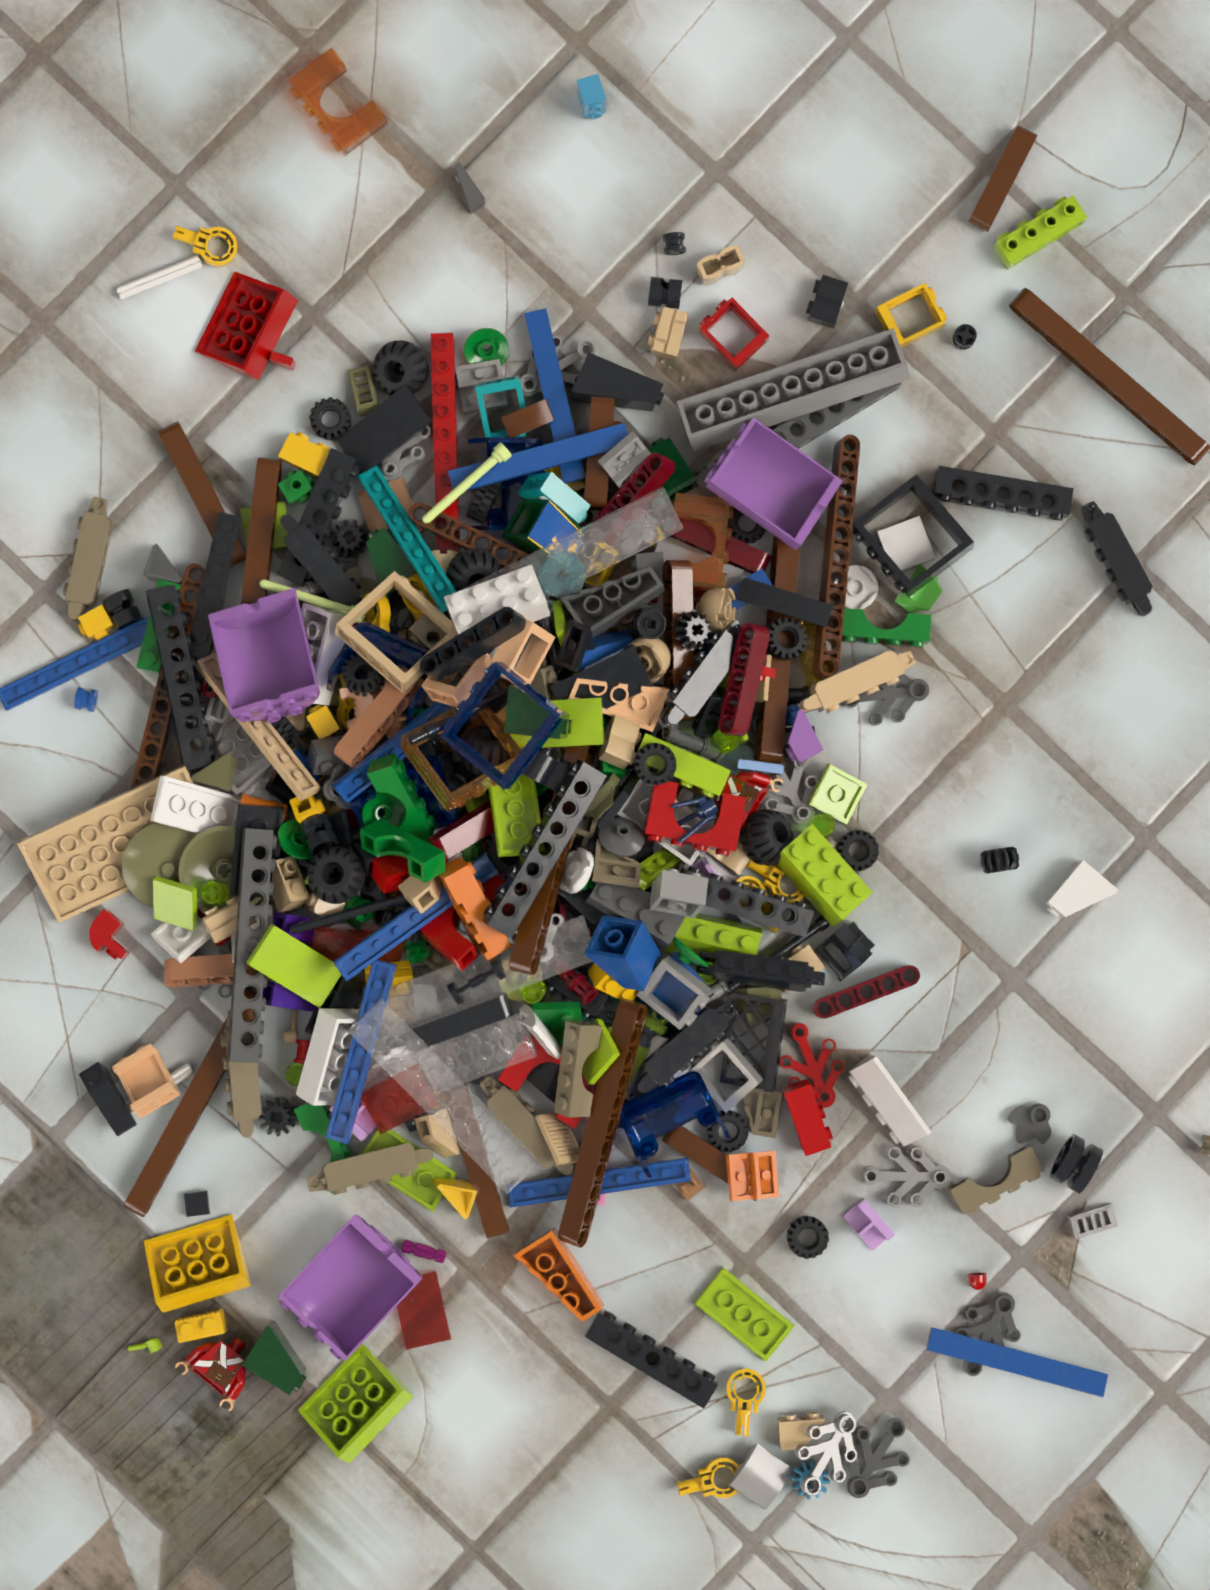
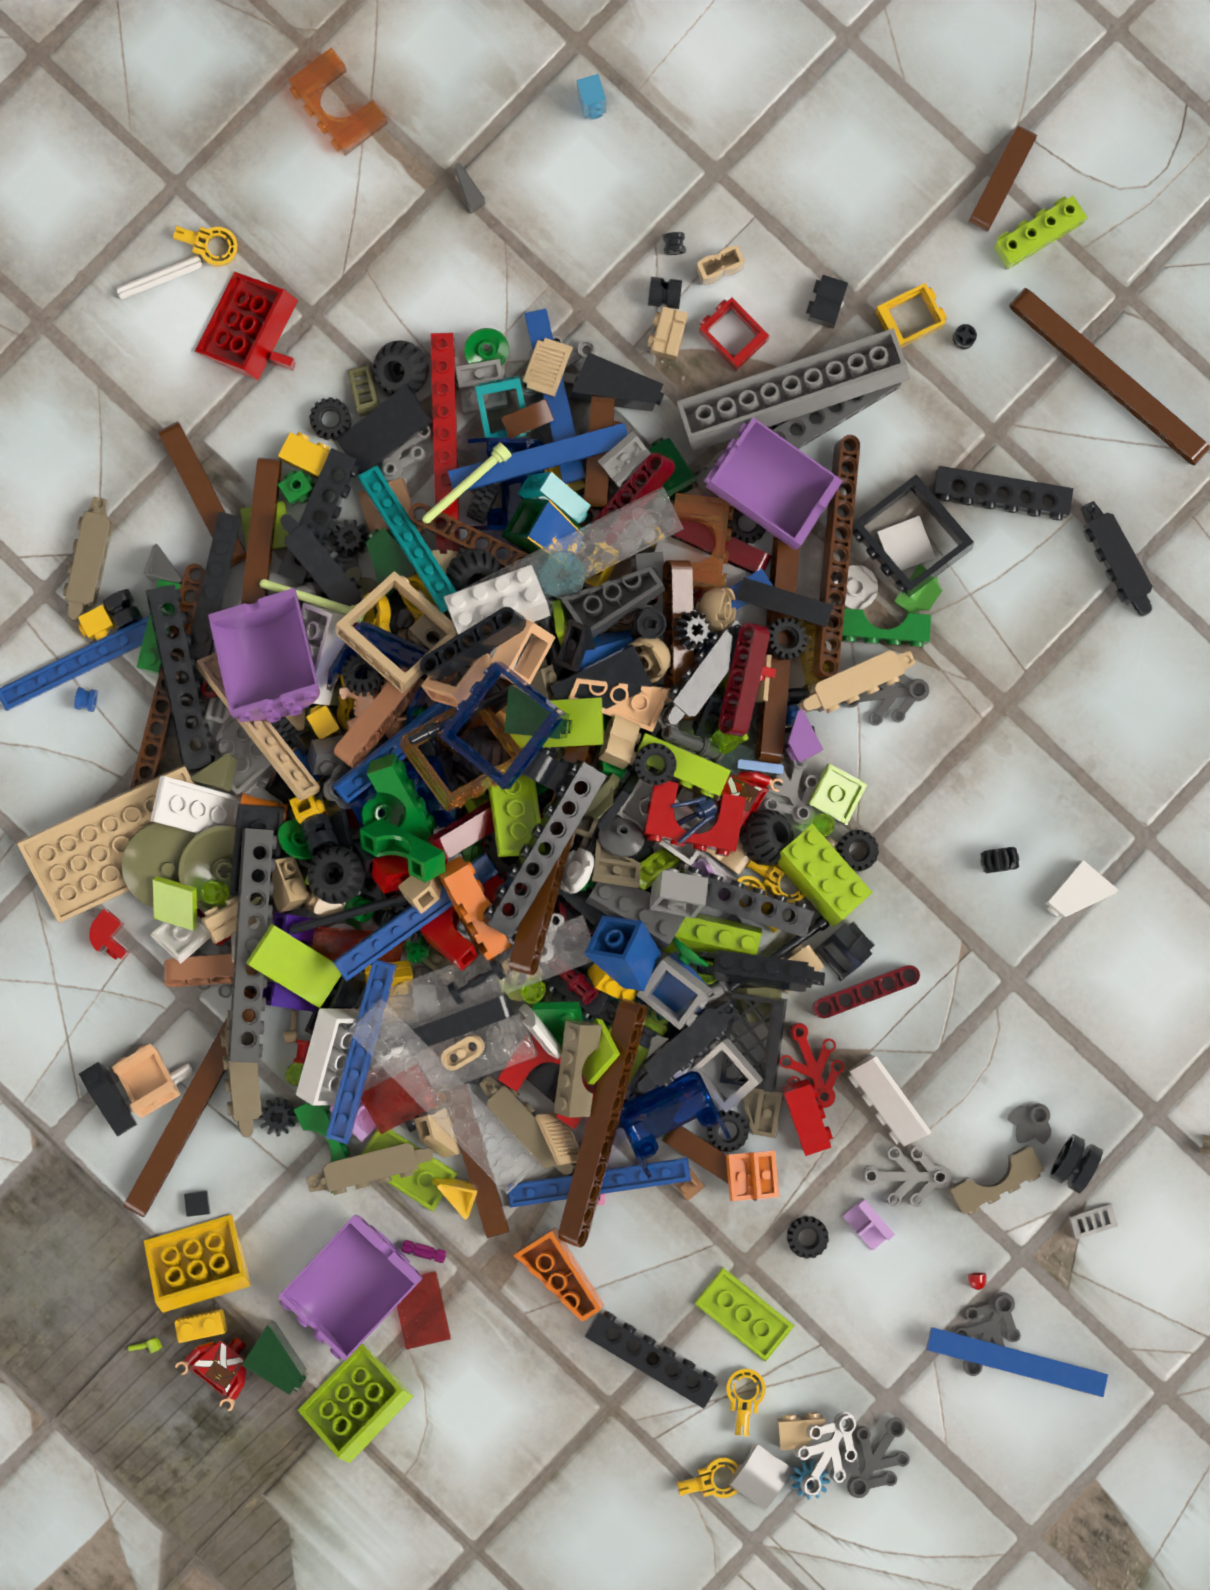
(463, 1051): none -> tan plate
(547, 366): none -> tan window

